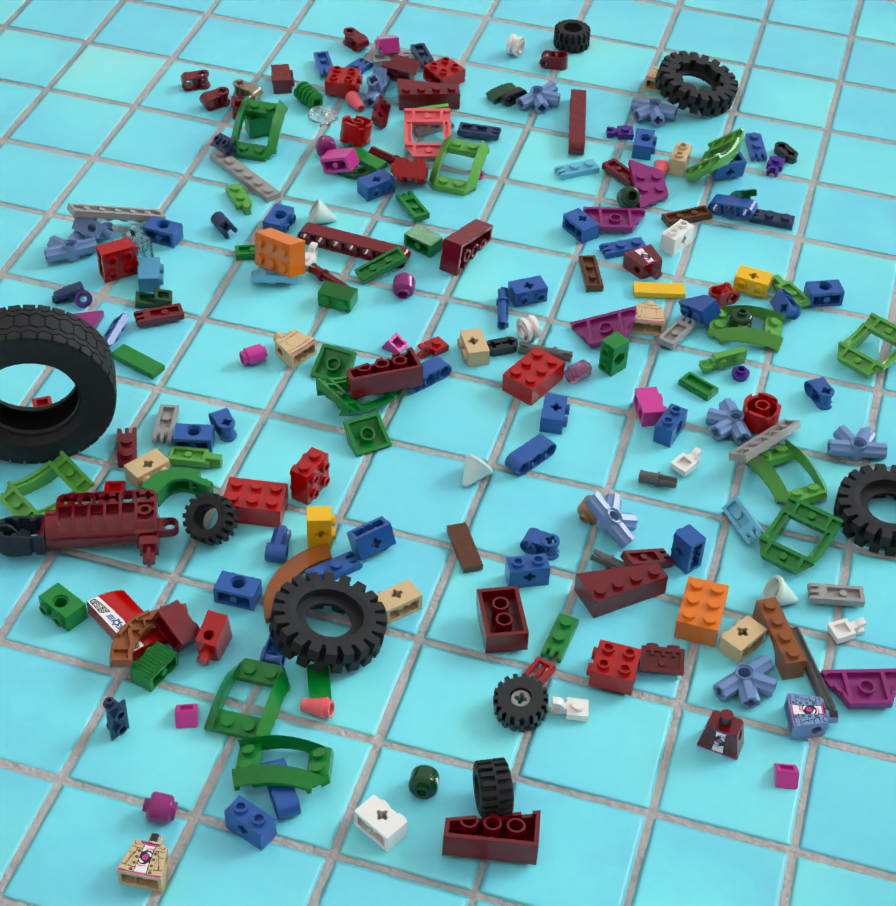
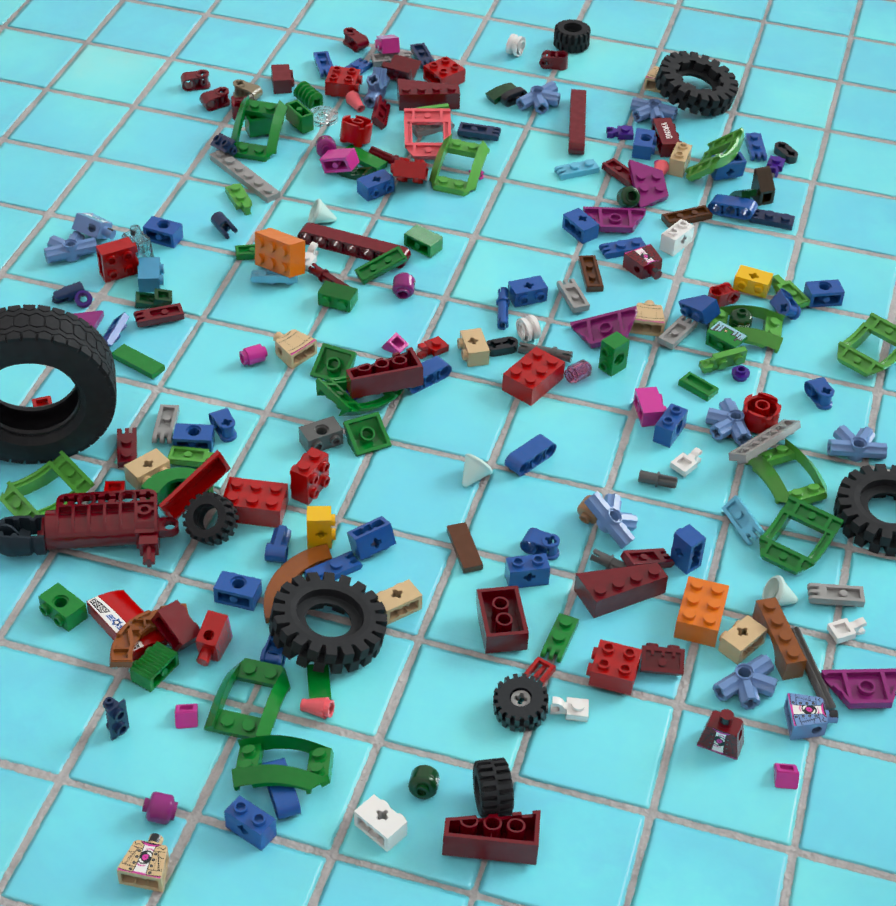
(113, 212): light grey plate -> none
(198, 482): none -> red slope
(280, 218): blue brick -> none
(300, 116): none -> green brick
(321, 434): none -> dark grey brick
(412, 206): green hinge -> none
(464, 245): wedge -> none
(553, 414): blue brick -> none
(573, 295): none -> light grey hinge
(659, 290): yellow tile -> none
(666, 135): none -> dark red brick
(724, 337): none -> green panel
(764, 184): none -> dark brown slope

